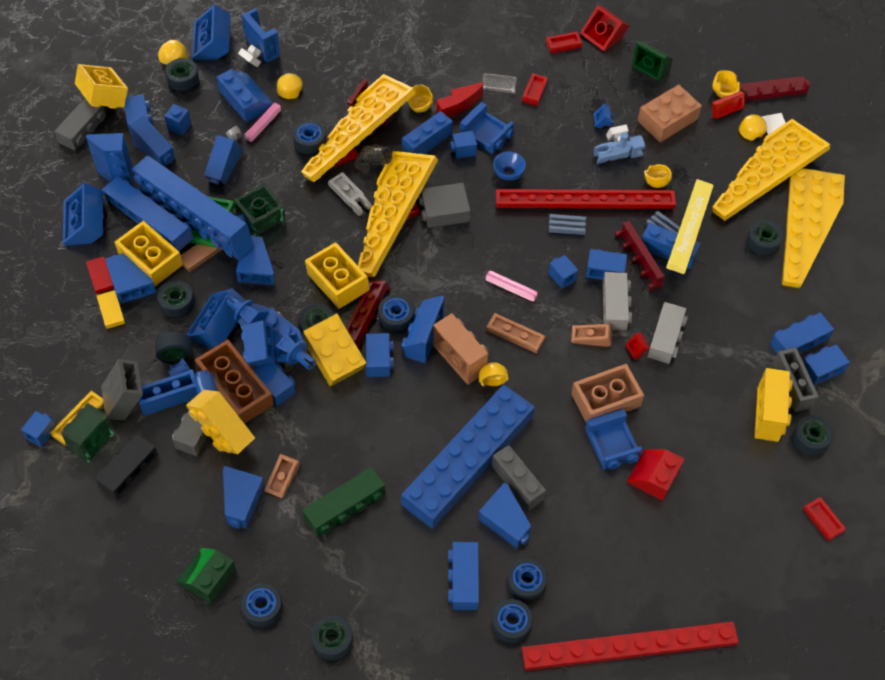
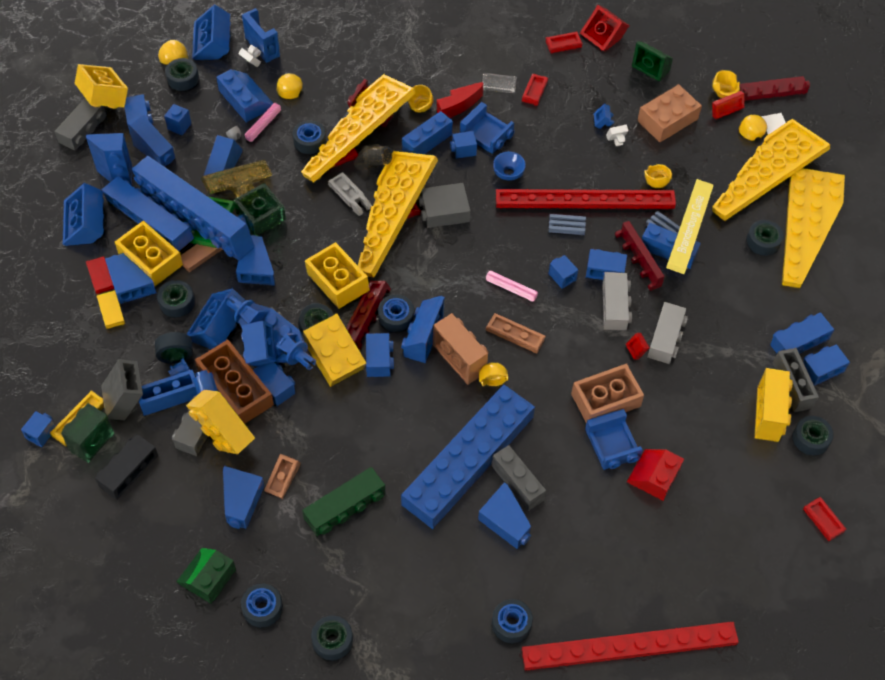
(237, 179): none -> clear yellow plate
(464, 576): blue brick -> none
(527, 591): wheel -> none
(592, 334): nougat slope -> none
(620, 149): medium blue piece -> none

